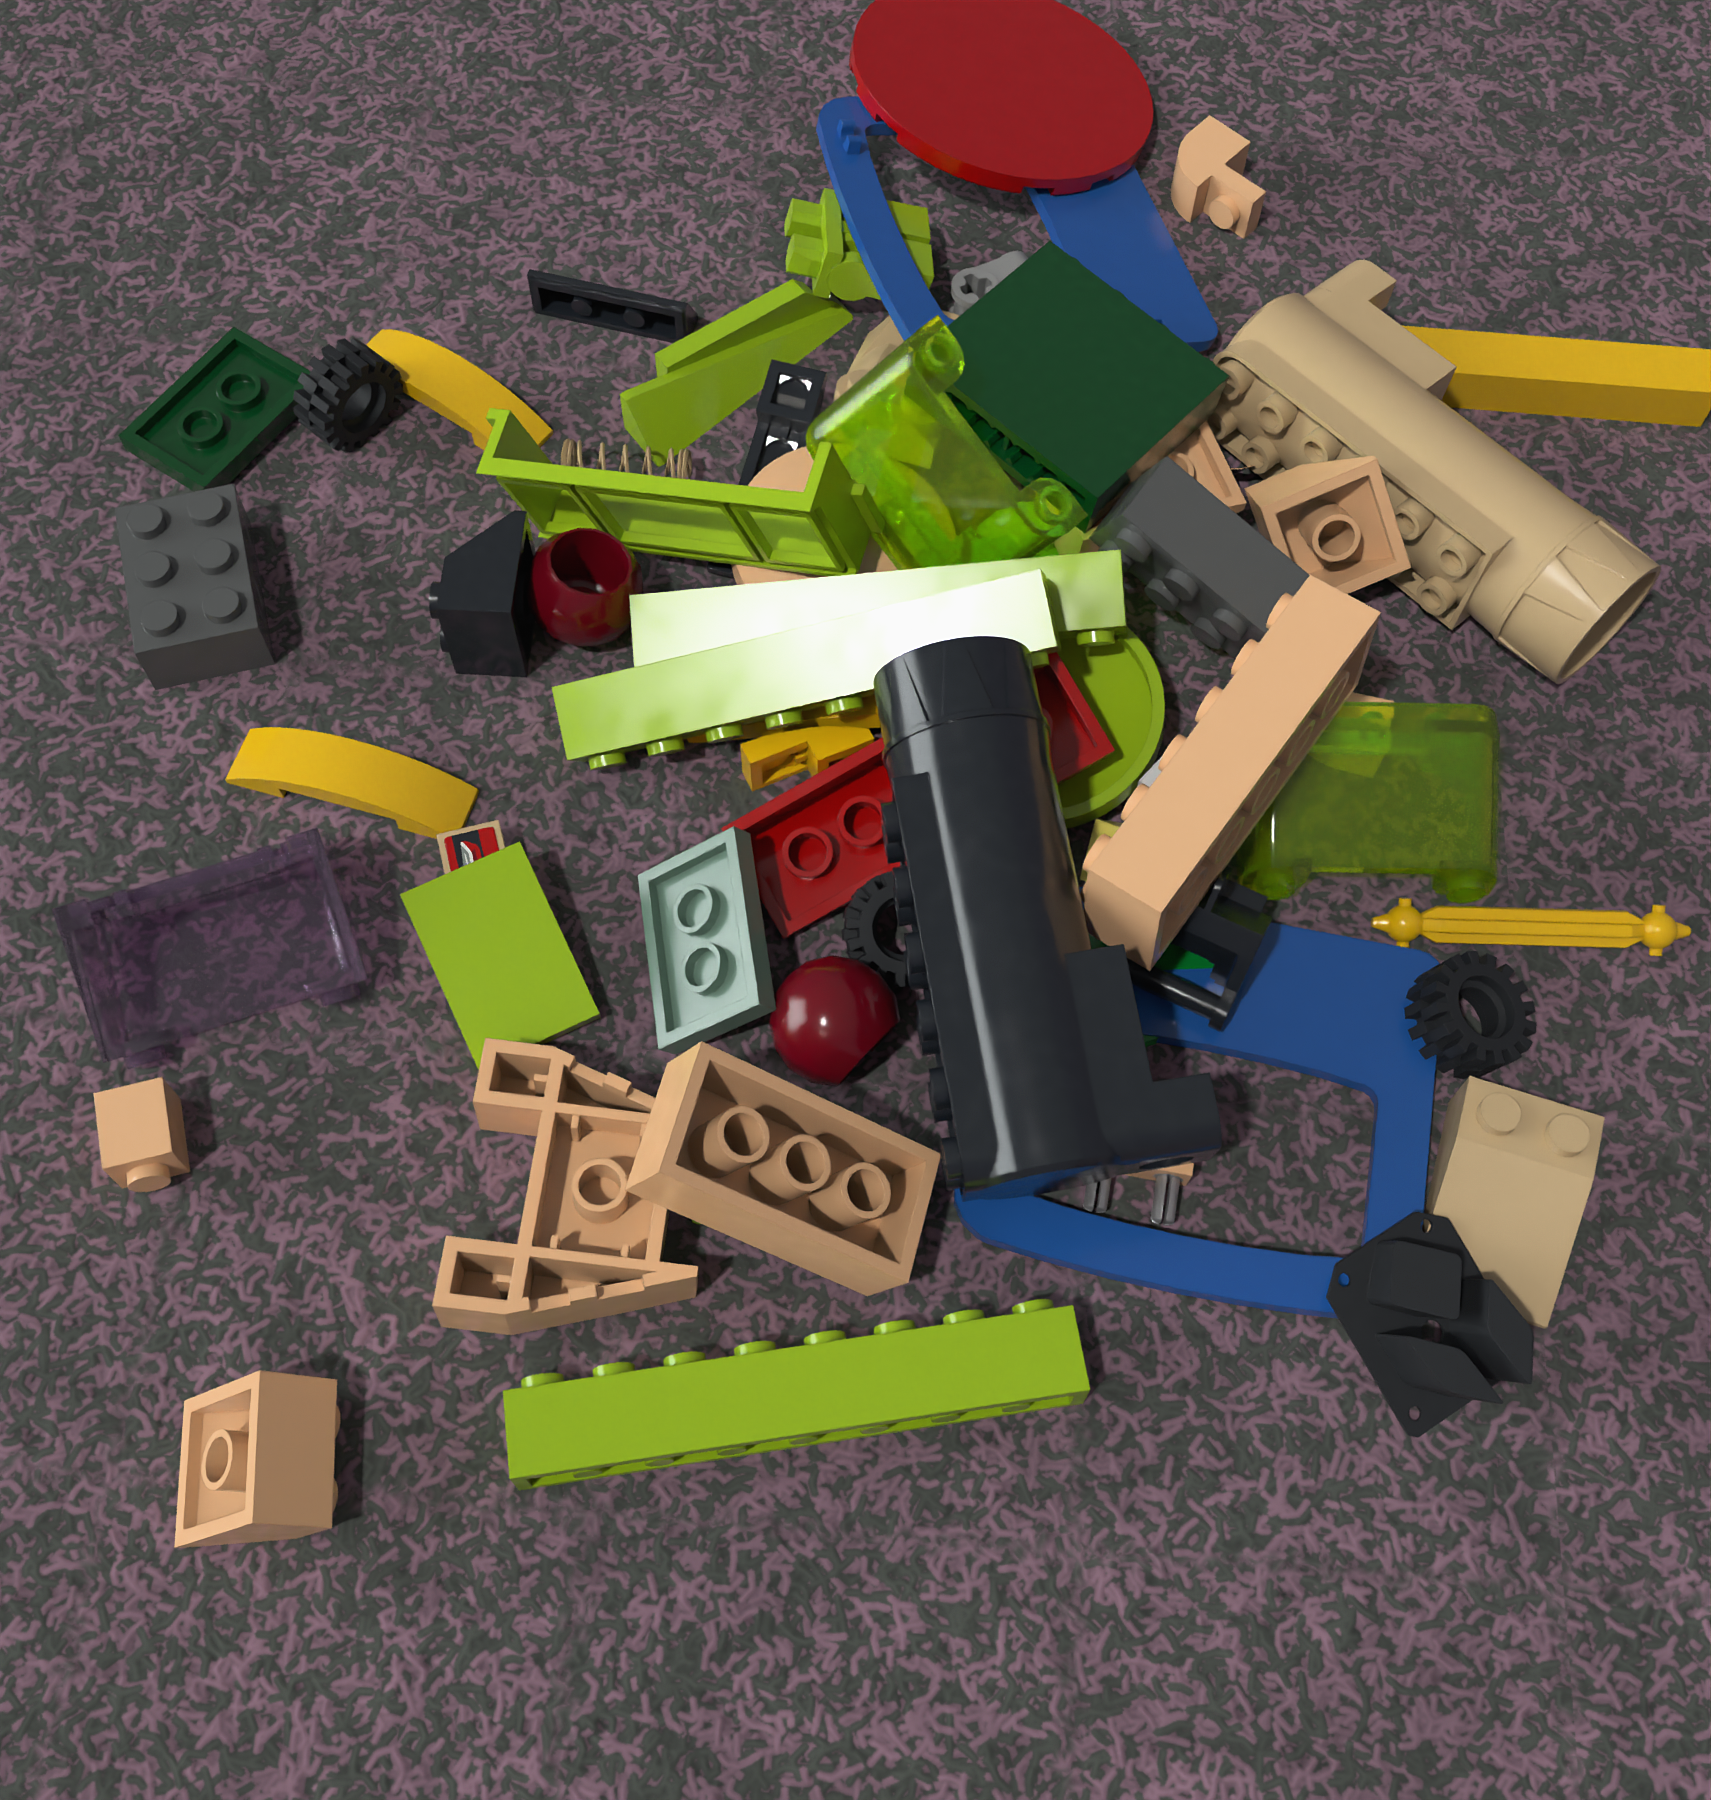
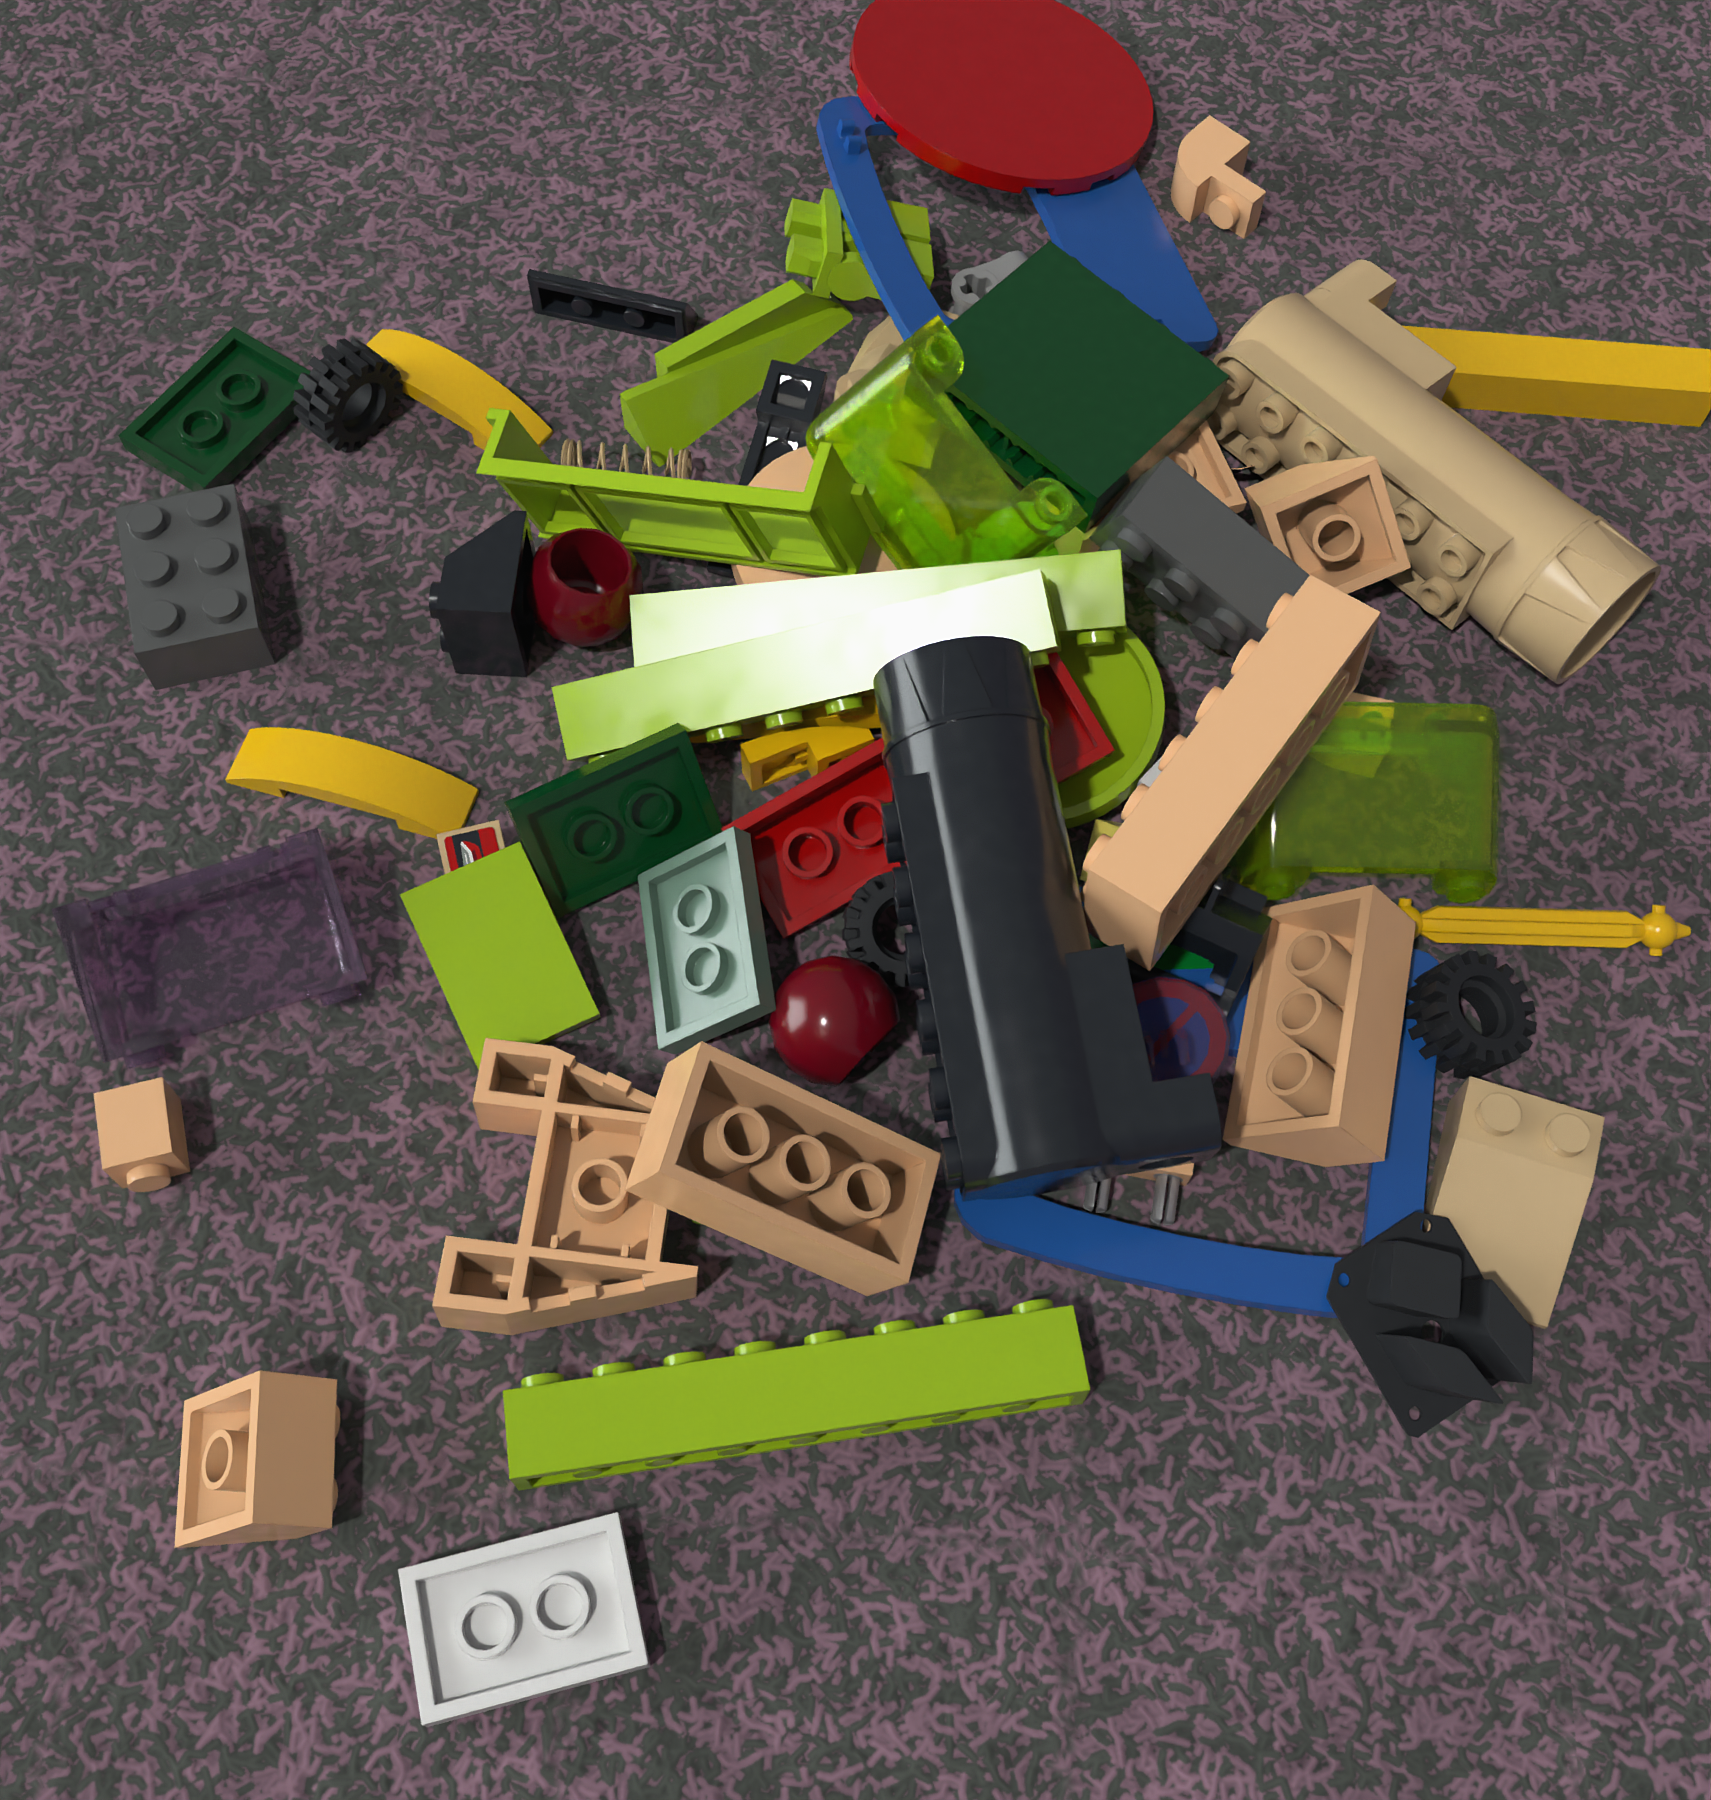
(522, 1619): none -> white plate
(614, 819): none -> dark green plate
(1181, 1028): none -> clear purple piece
(1323, 1030): none -> light nougat slope

